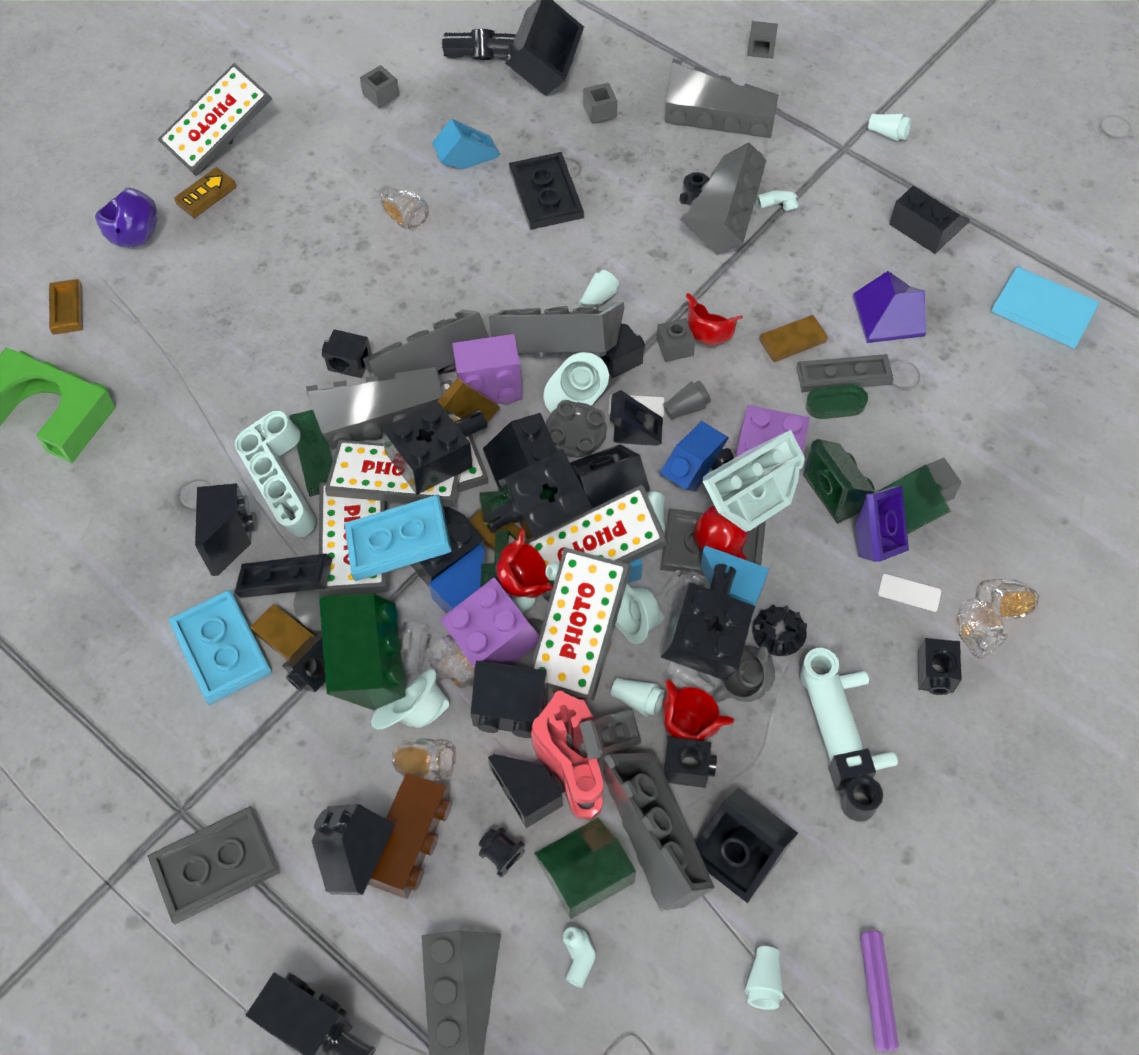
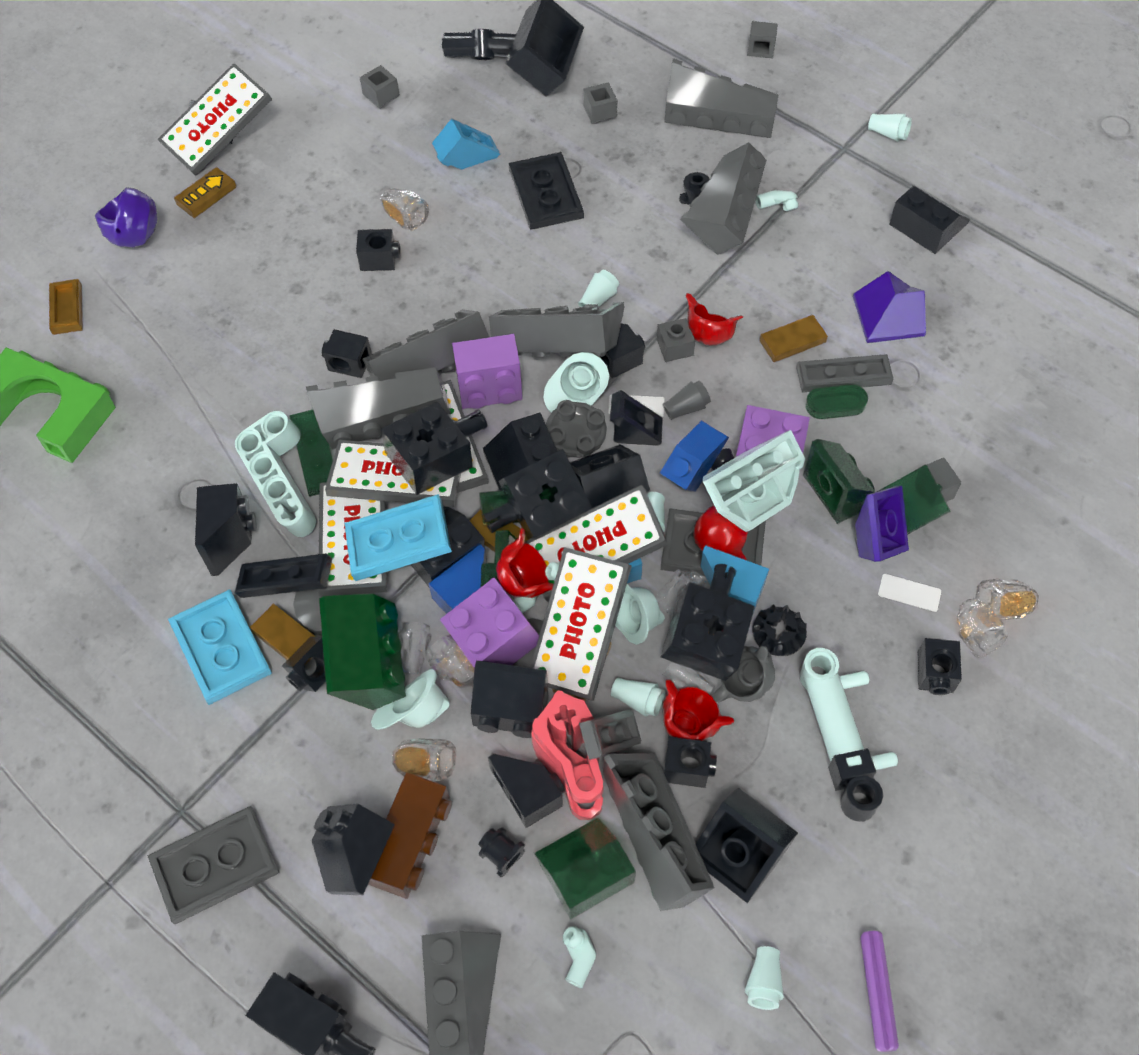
(377, 249): none -> black brick
(464, 399): pearl gold tile -> none
(1045, 307): medium azure tile -> none

